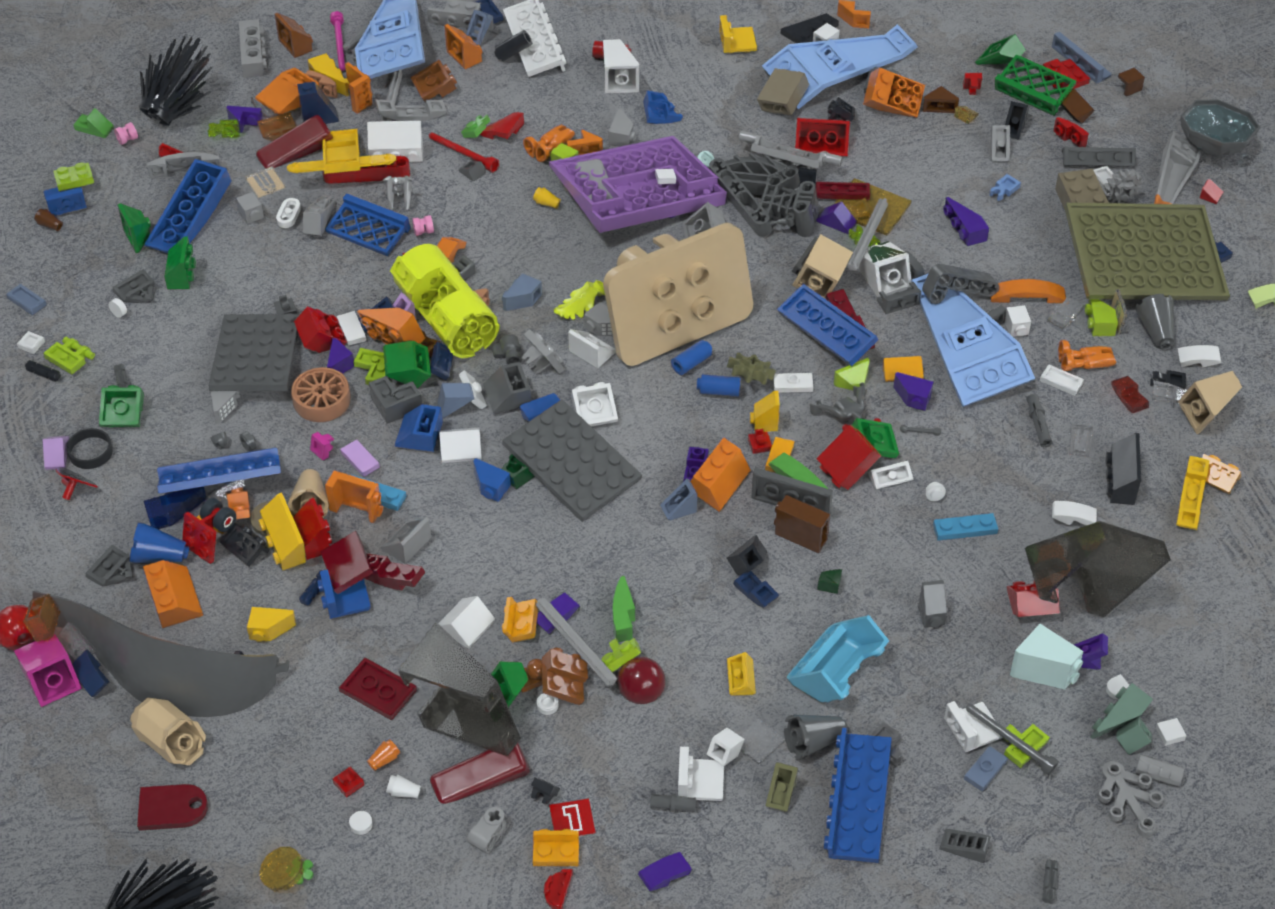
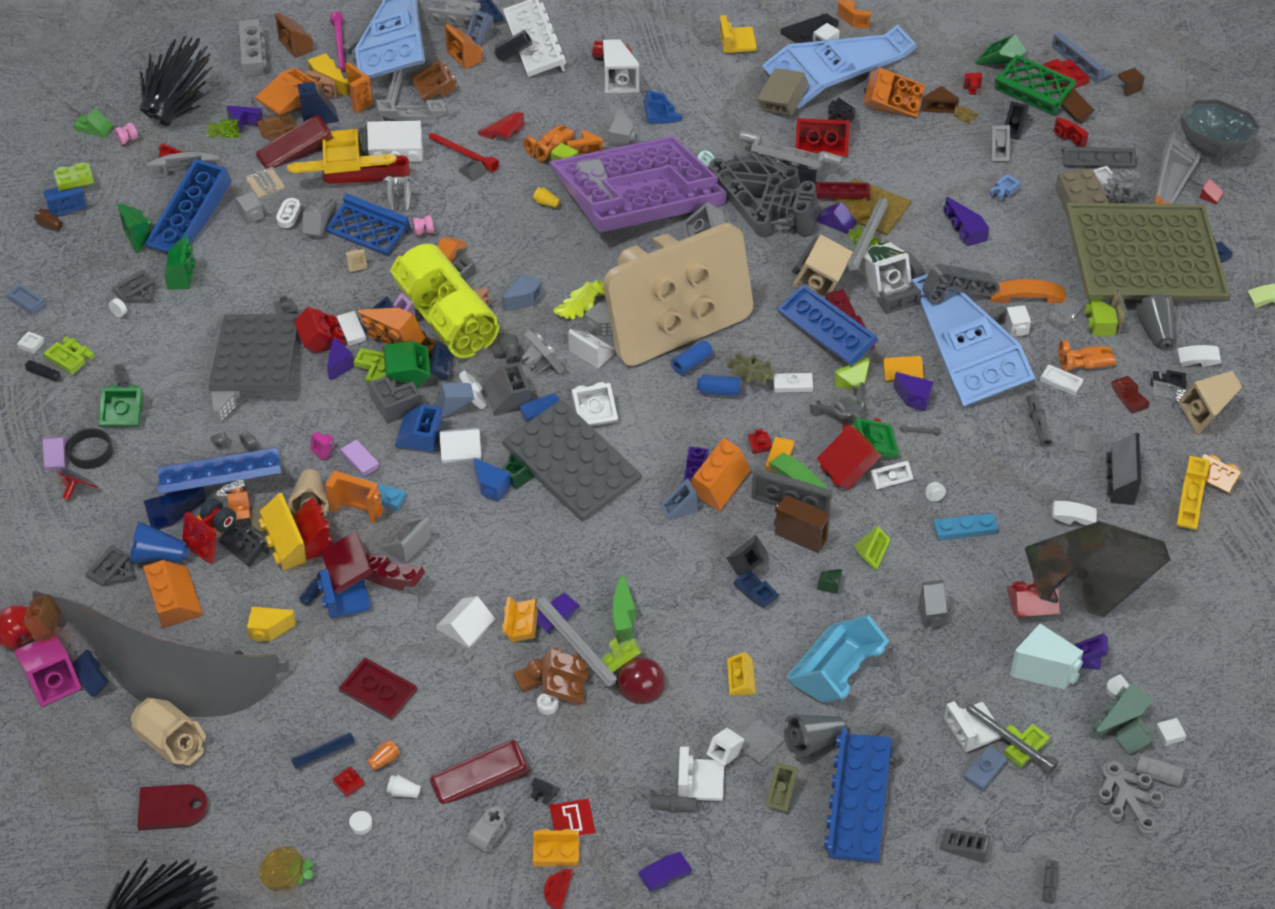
(318, 388): nougat piece -> none
(322, 750): none -> dark blue axle
(356, 260): none -> tan tile
(363, 140): none -> dark grey axle
(467, 698): clear smoke windscreen -> none
(475, 127): bright green plate -> none
(511, 679): green slope -> none
(665, 176): white tile -> none
(766, 413): yellow slope -> none
(873, 547): none -> lime slope

